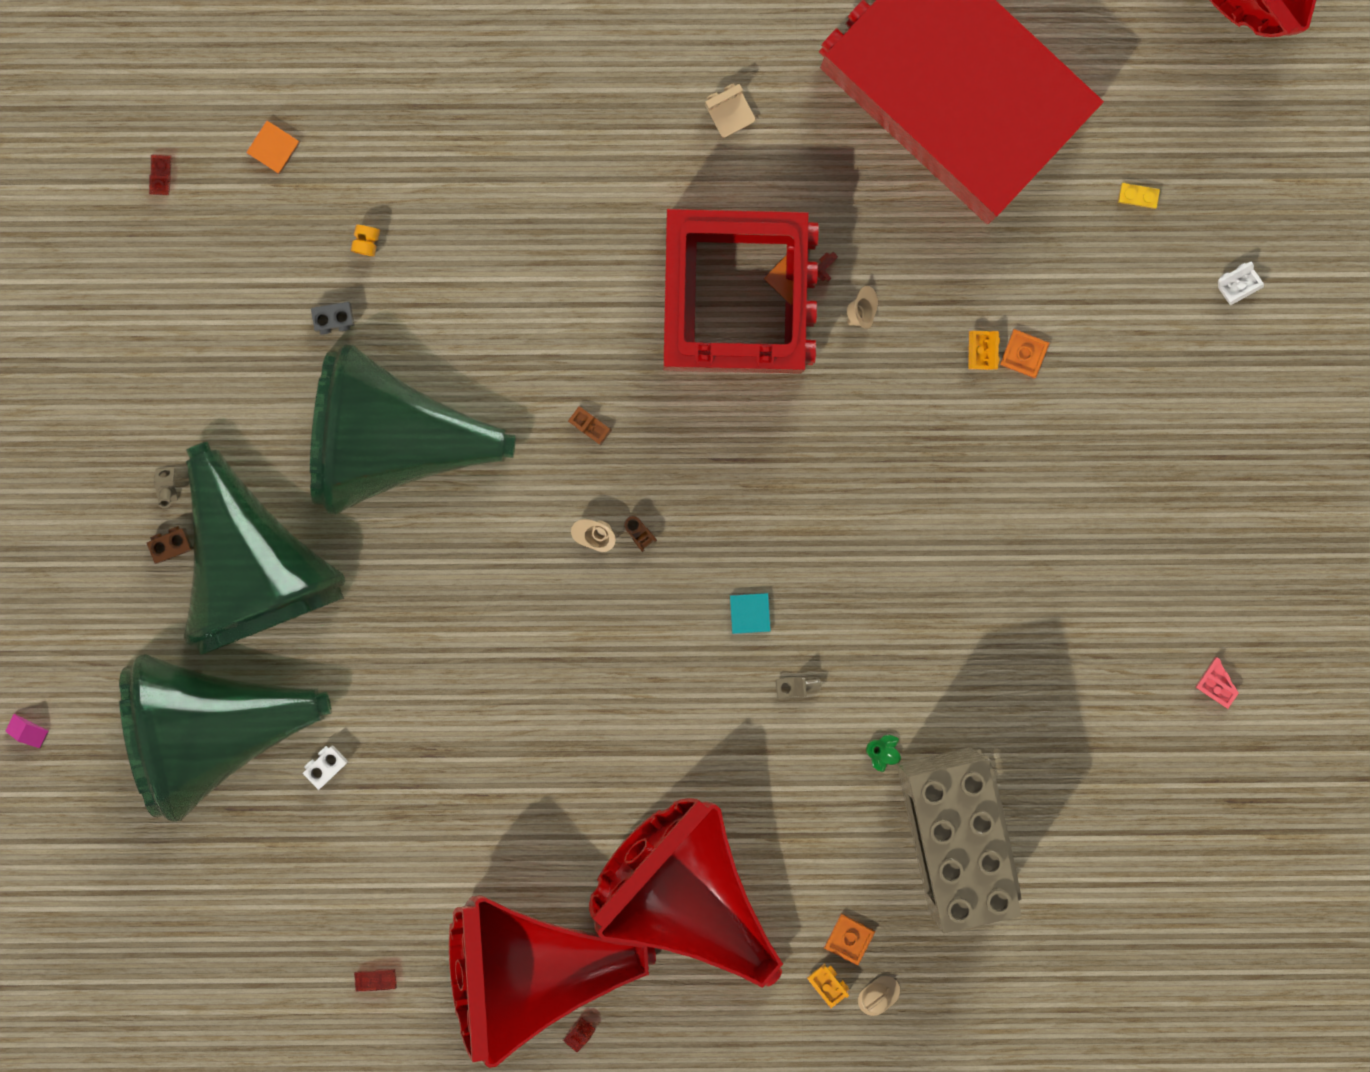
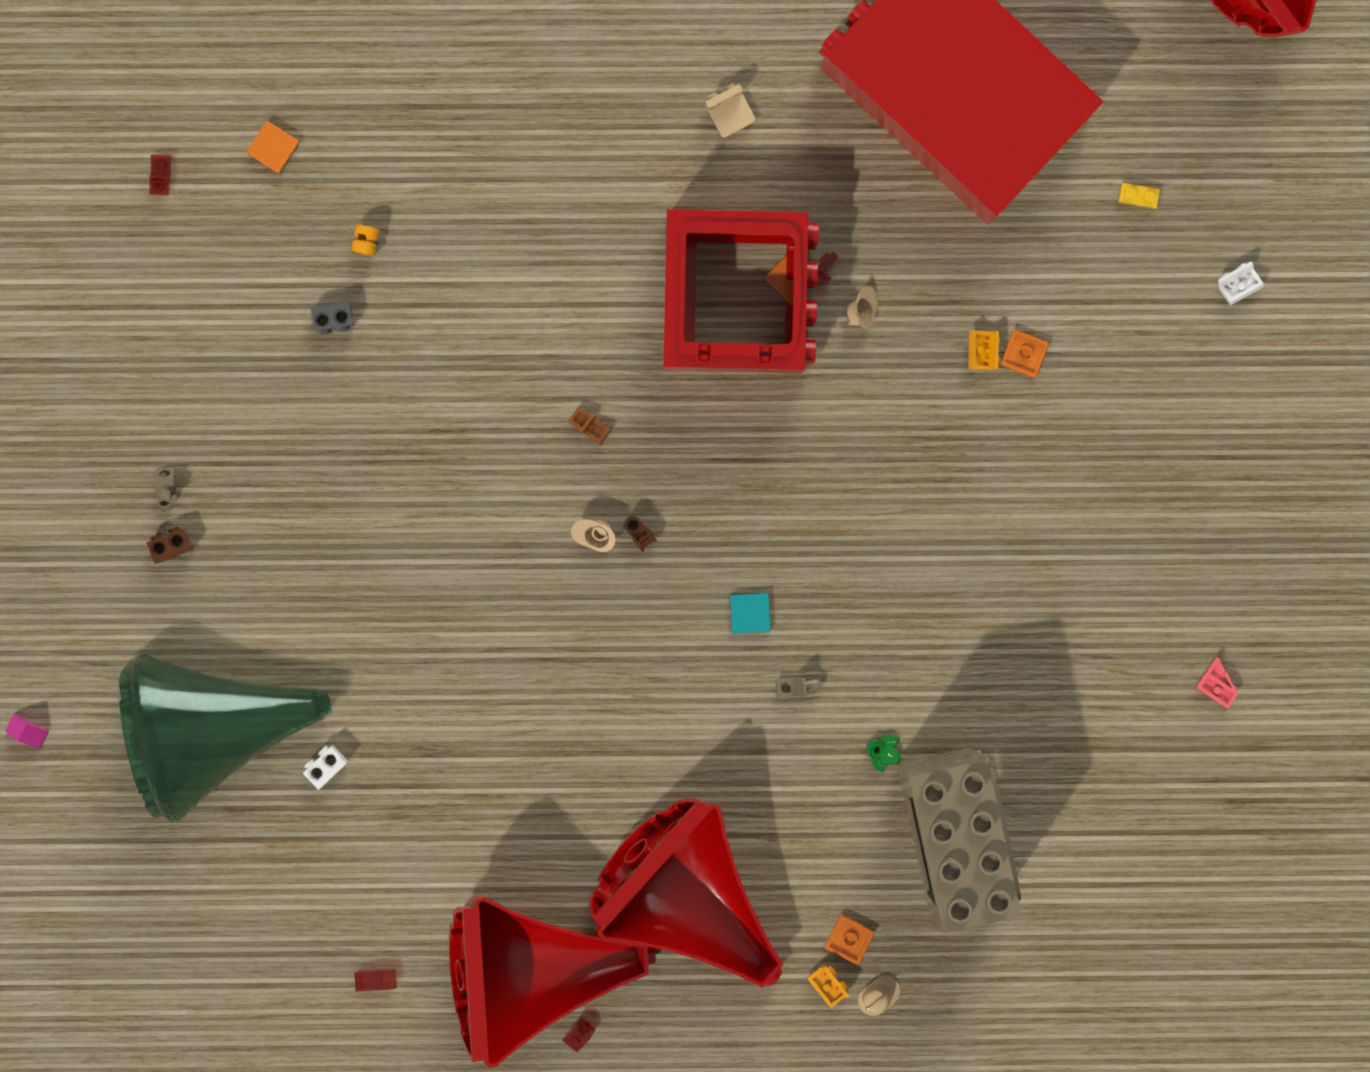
(245, 561): clear green piece -> none
(384, 434): clear green piece -> none

